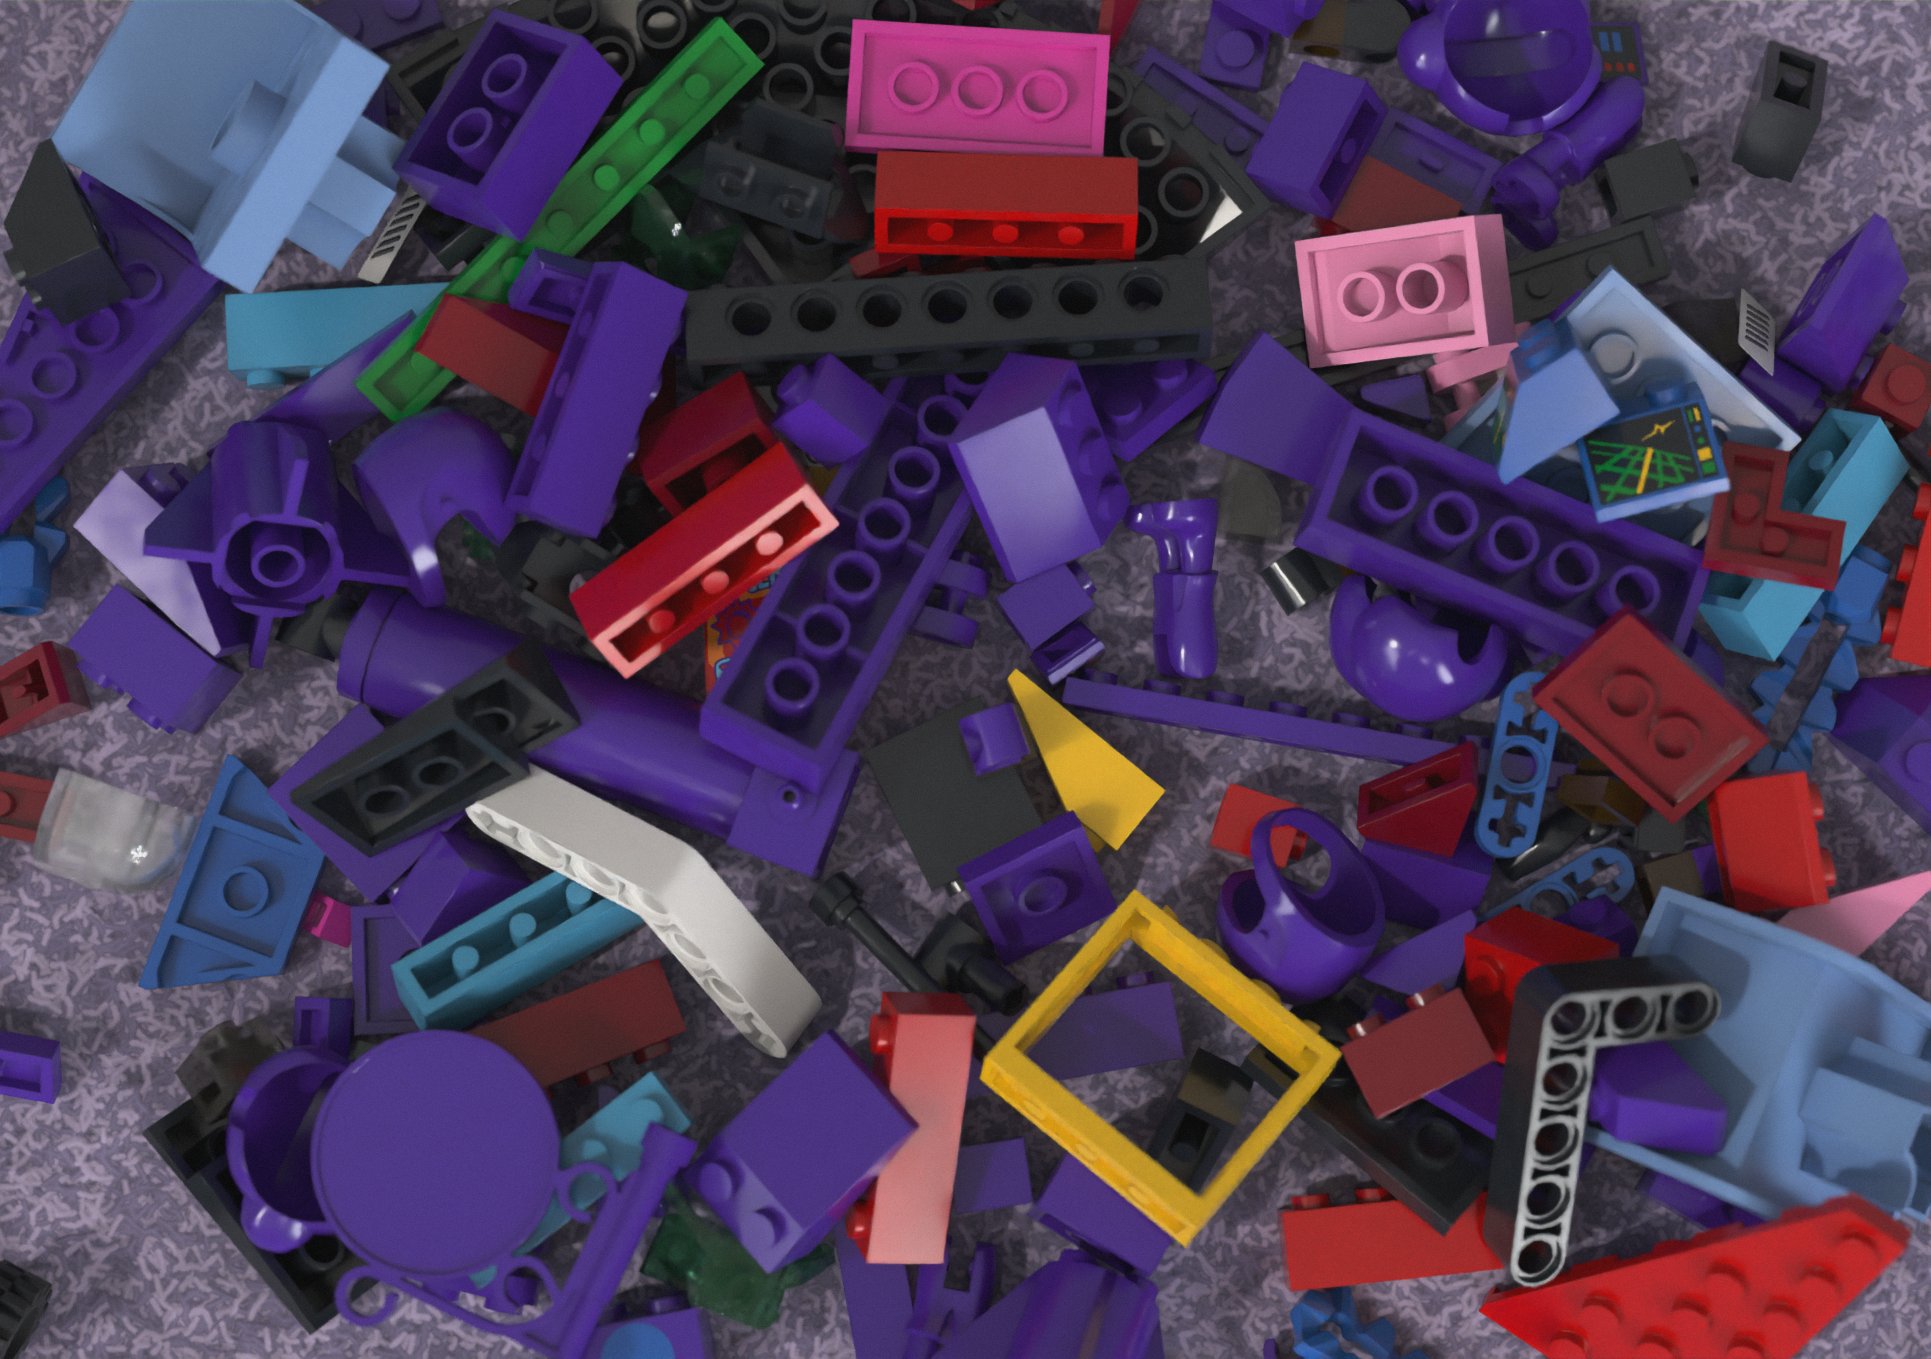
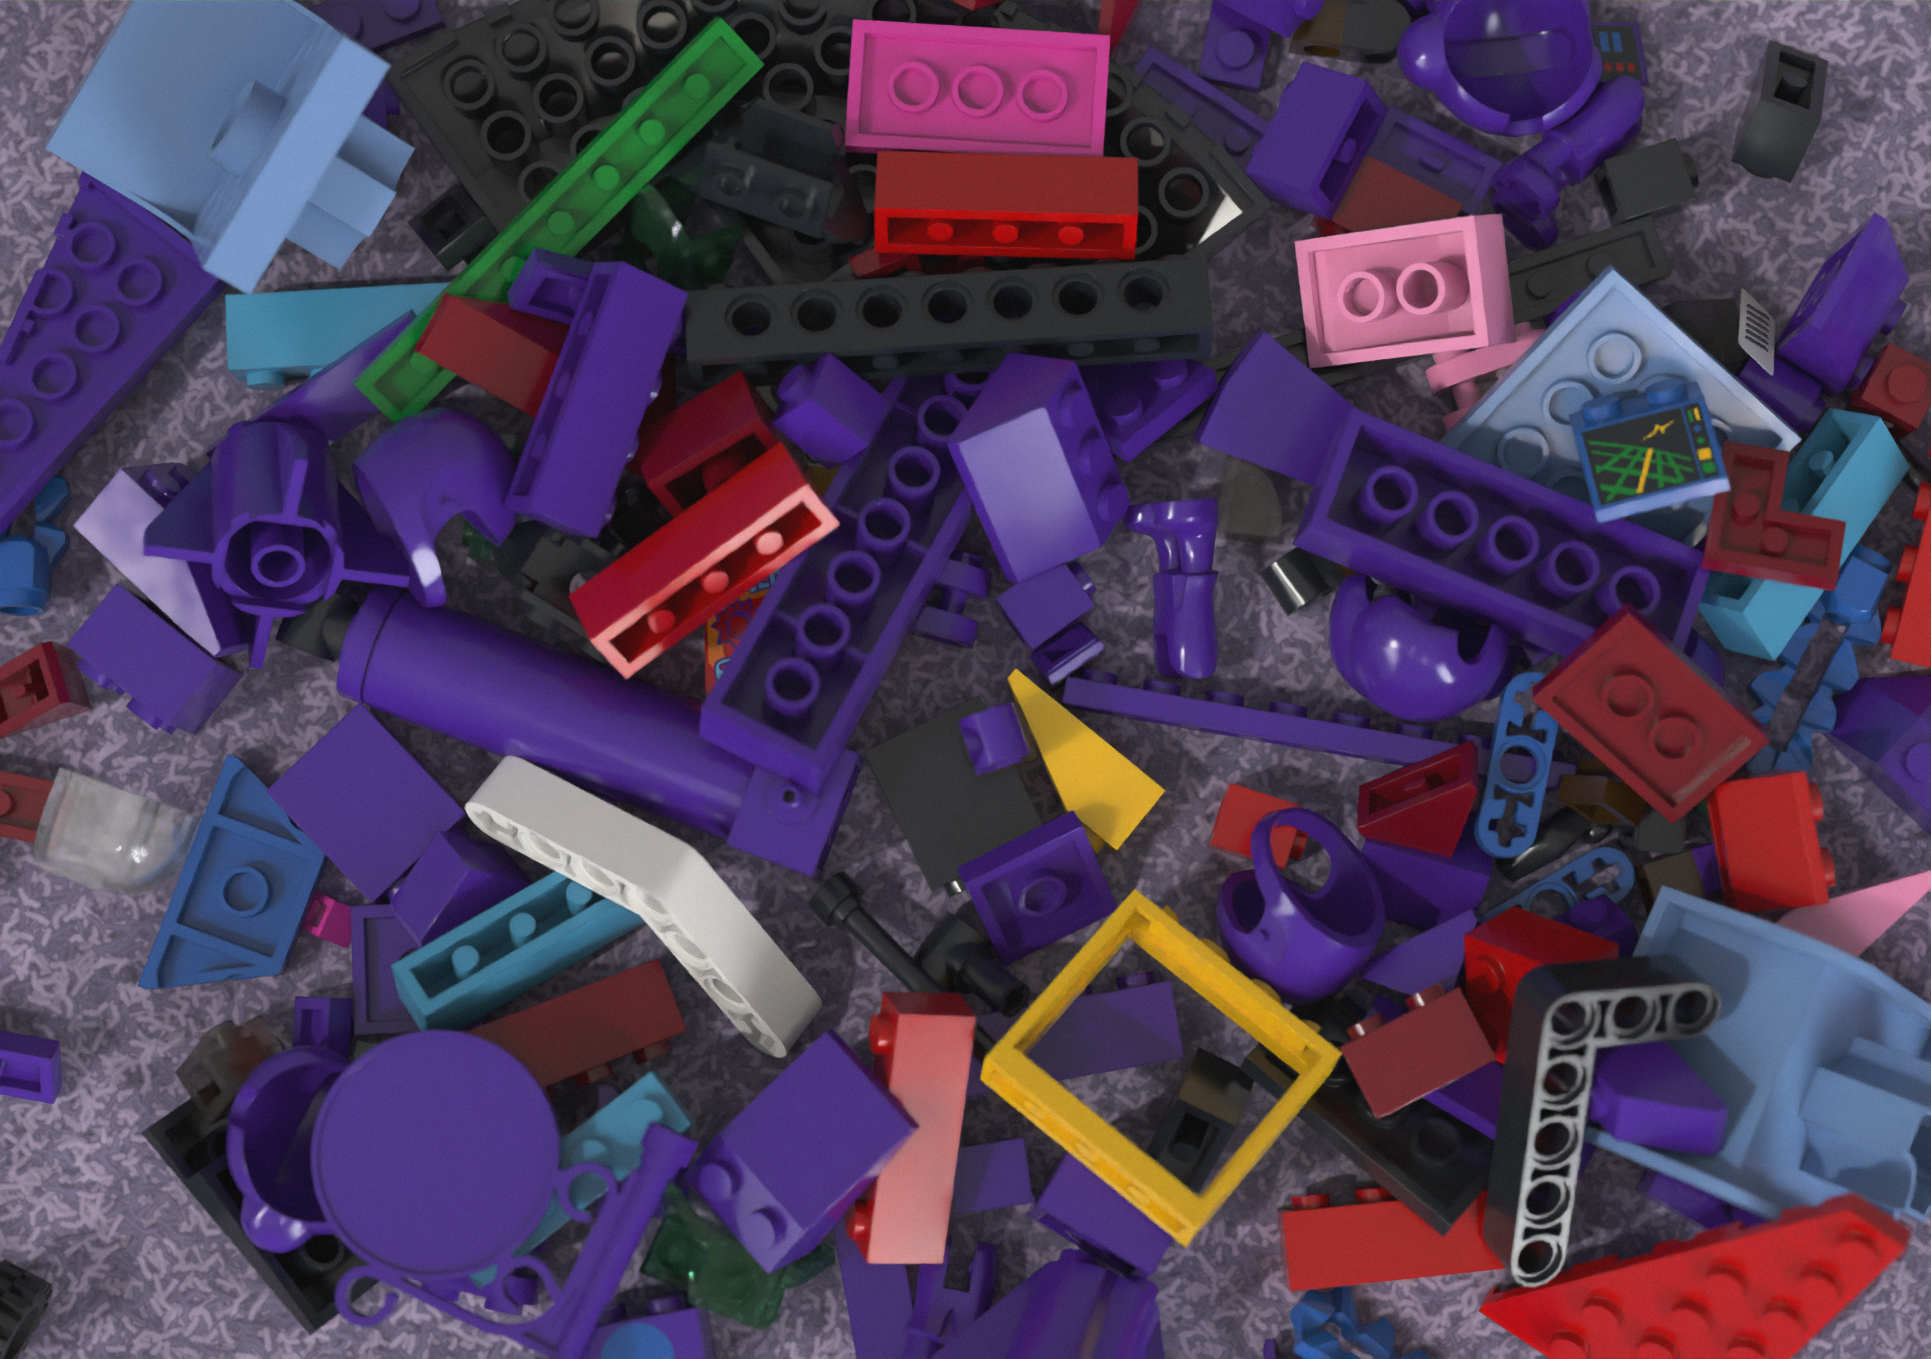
(60, 243): black slope -> none
(392, 237): white sticker -> none
(442, 753): black slope -> none
(508, 124): dark purple brick -> none
(1397, 400): dark purple slope -> none
(1547, 398): slope -> none

